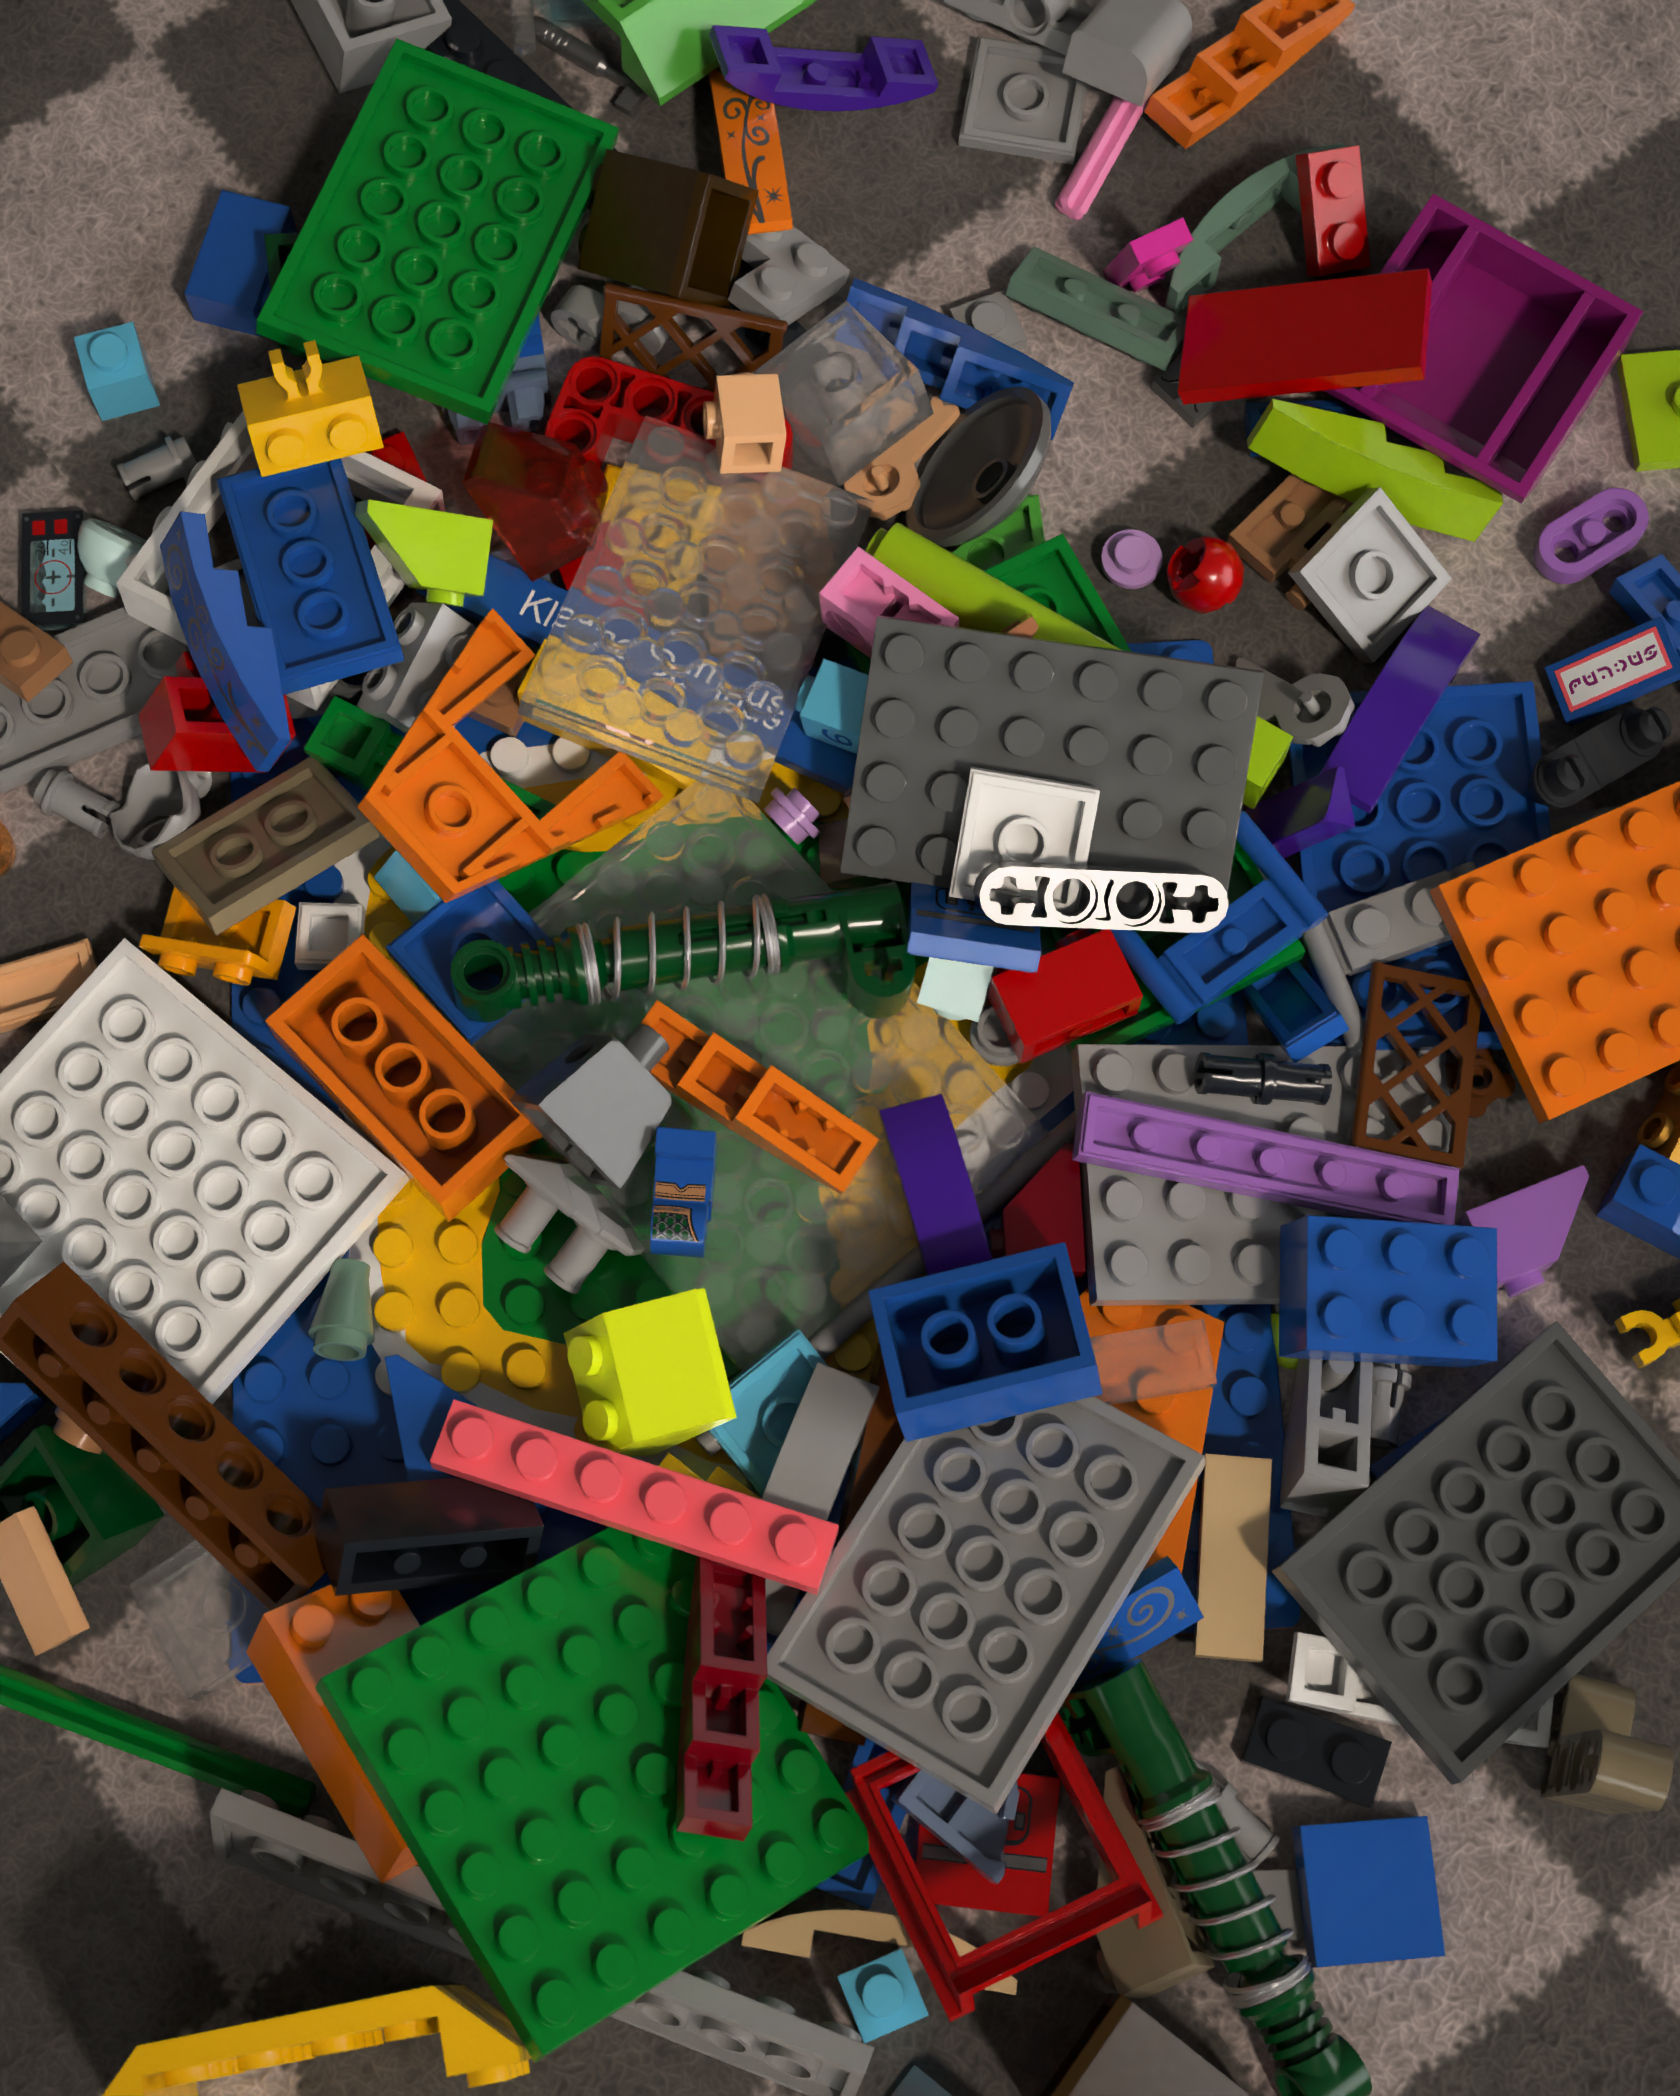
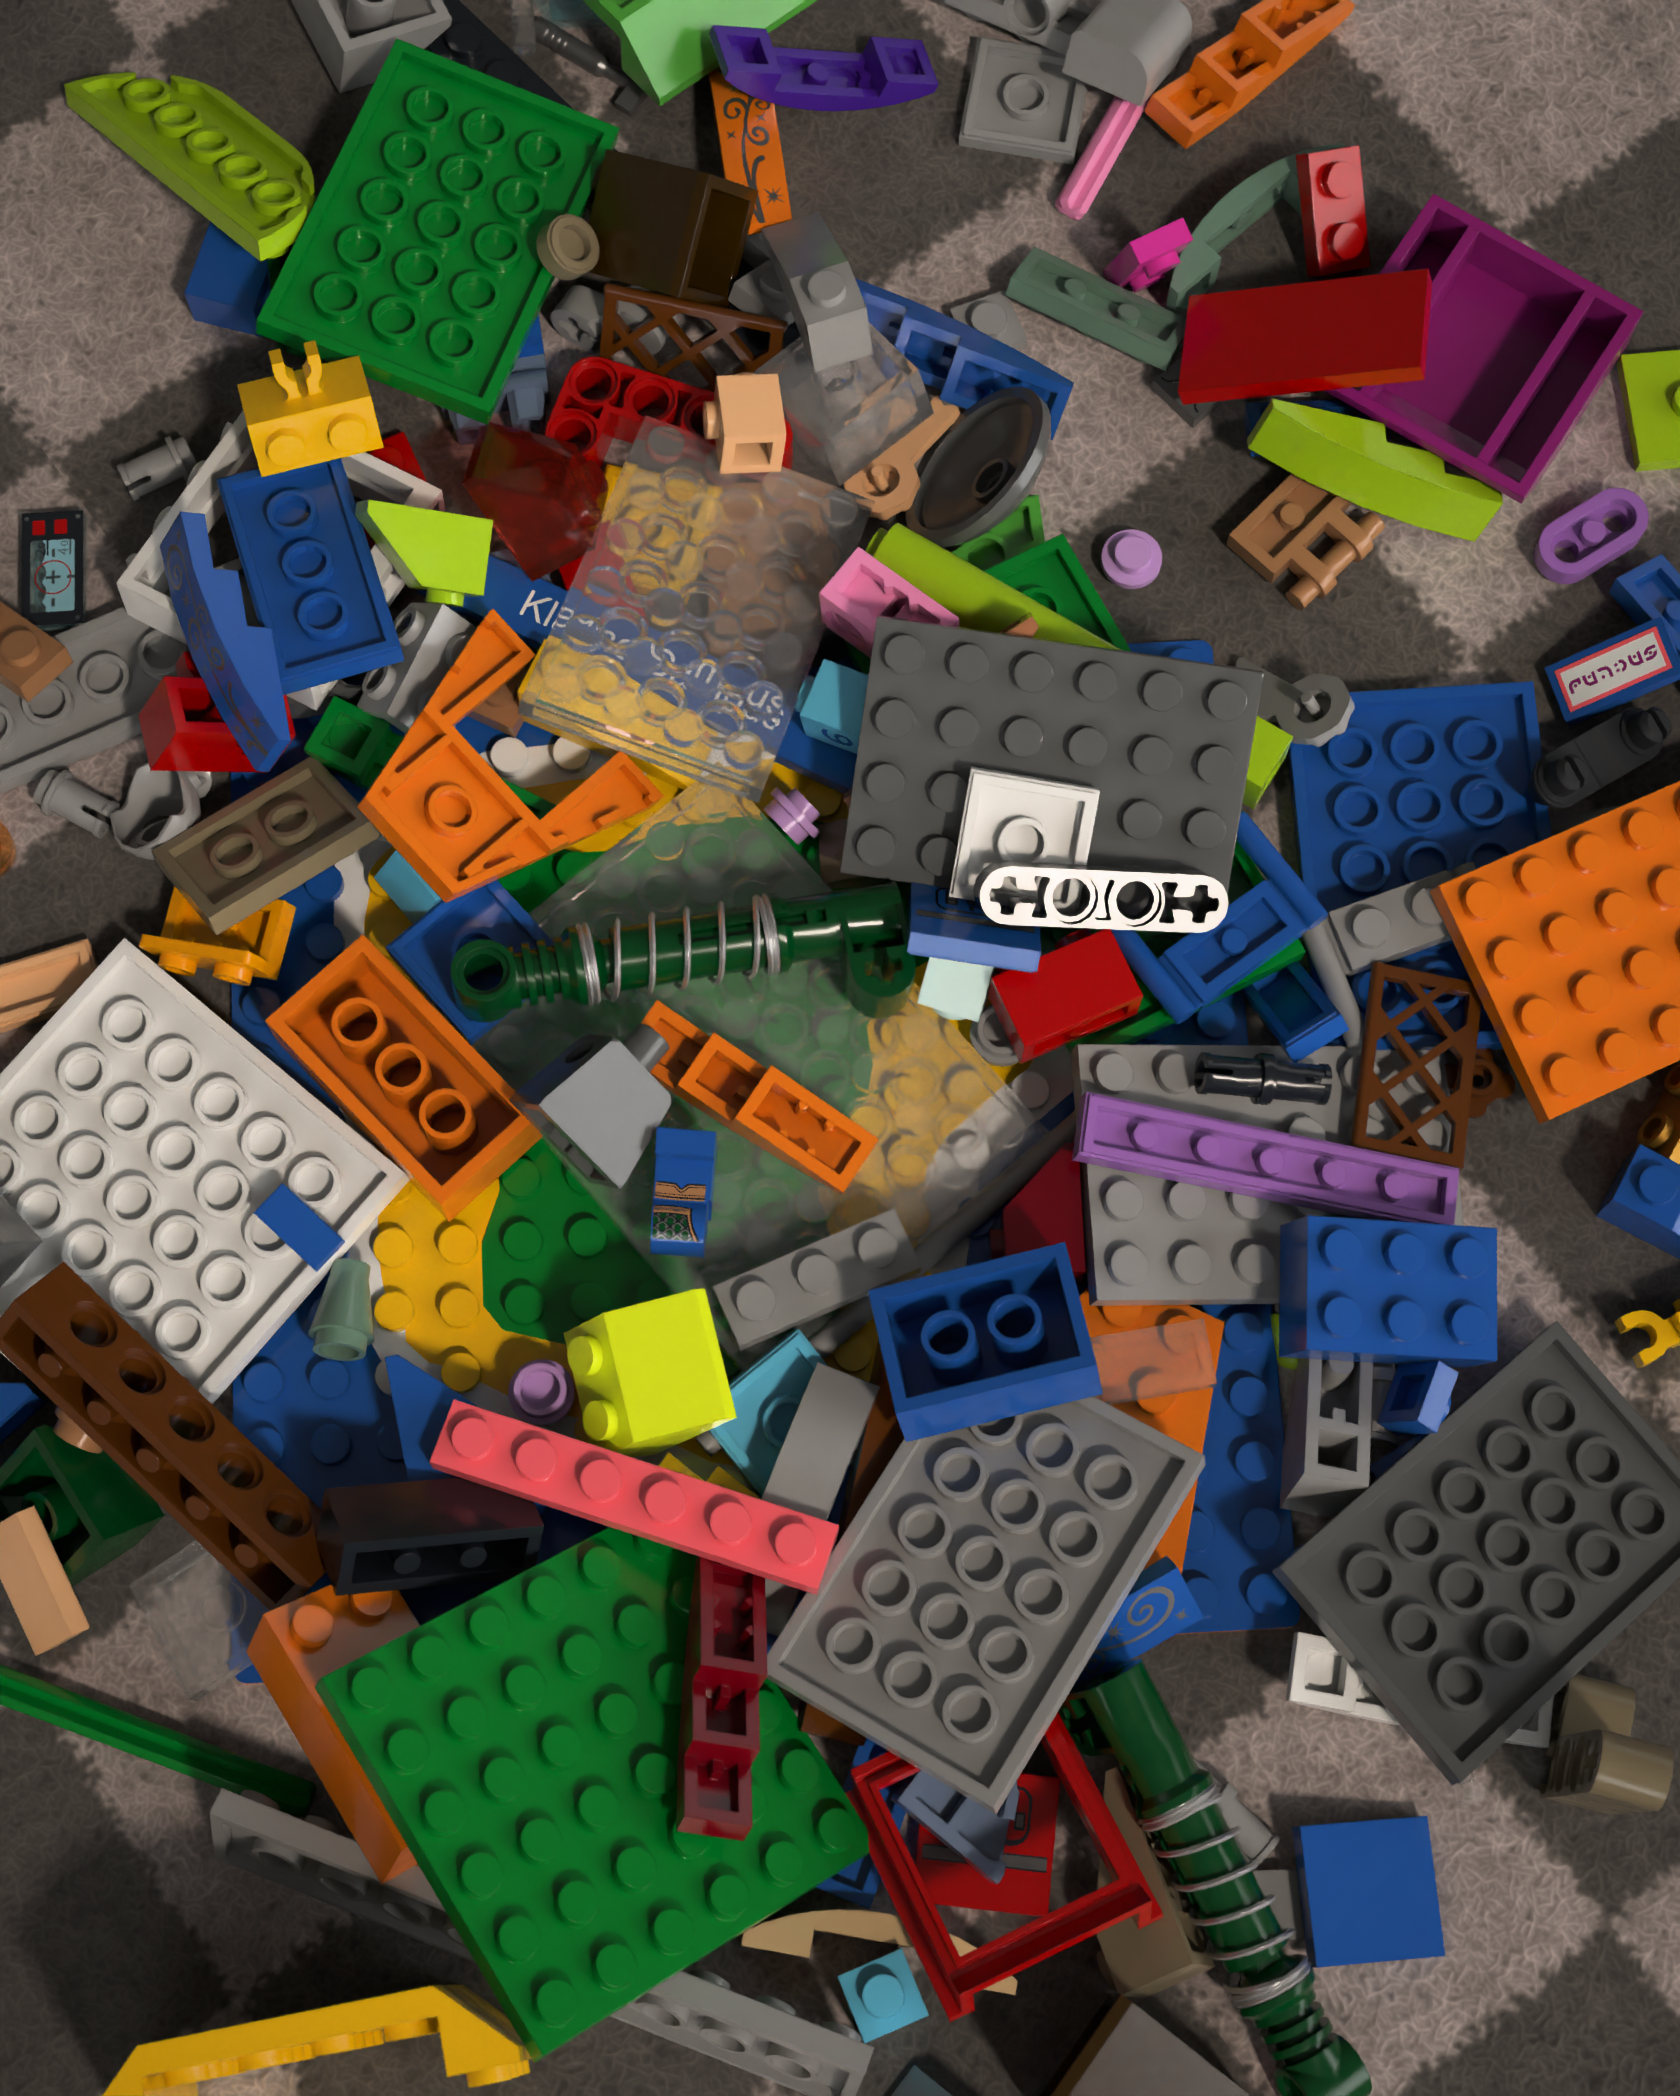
(104, 552): light aqua brick -> none
(116, 371): medium azure brick -> none
(206, 153): none -> lime plate
(299, 1227): none -> blue piece
(326, 932): white tile -> none
(541, 1392): none -> lavender plate
(555, 1186): light grey connector -> none
(567, 247): none -> dark tan tile
(816, 1279): none -> light grey plate
(819, 291): none -> light grey slope
(935, 1184): dark purple slope -> none
(1205, 574): red piece -> none
(1233, 1558): tan tile -> none
(1305, 813): slope -> none
(1316, 1752): black plate -> none
(1370, 575): light grey plate -> none
(1400, 704): dark purple slope -> none
(1418, 1398): none -> blue plate
(1530, 1228): medium lavender slope -> none

